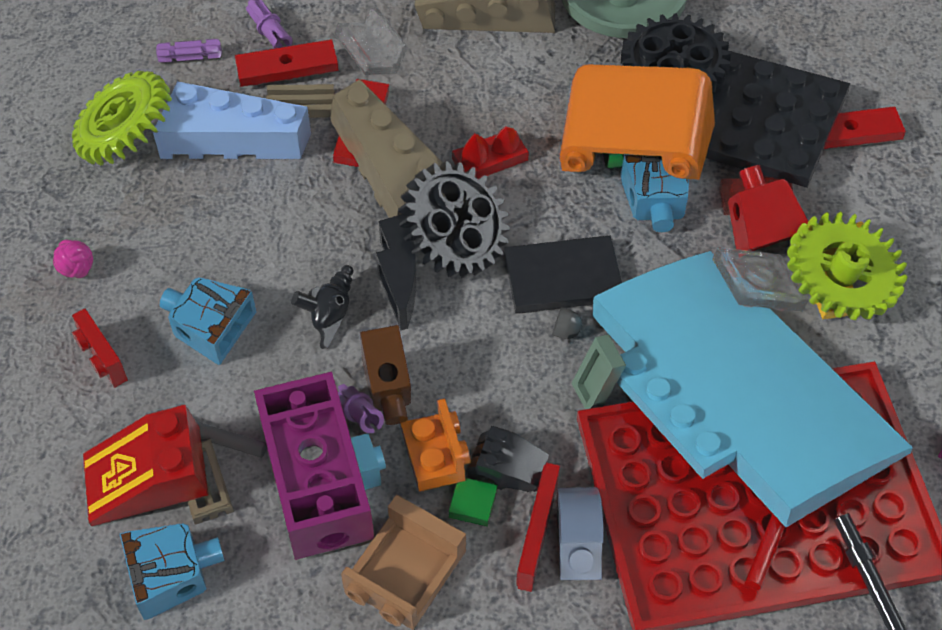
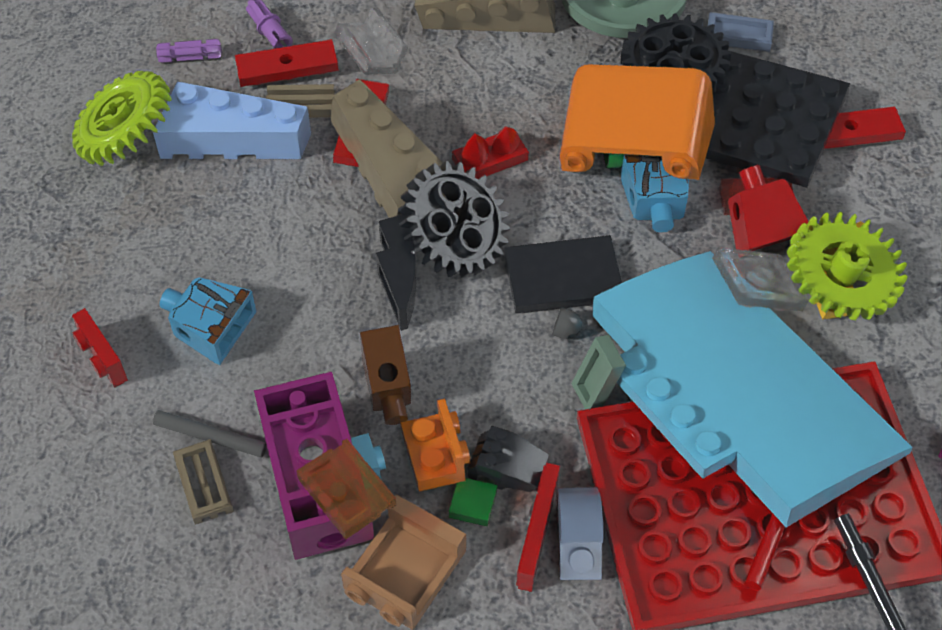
(73, 258): dark pink piece -> none
(145, 467): red slope -> none
(167, 566): dark azure torso -> none
(327, 304): black piece -> none
(346, 488): none -> clear orange plate
(359, 408): medium lavender axle -> none
(743, 31): none -> sand blue tile

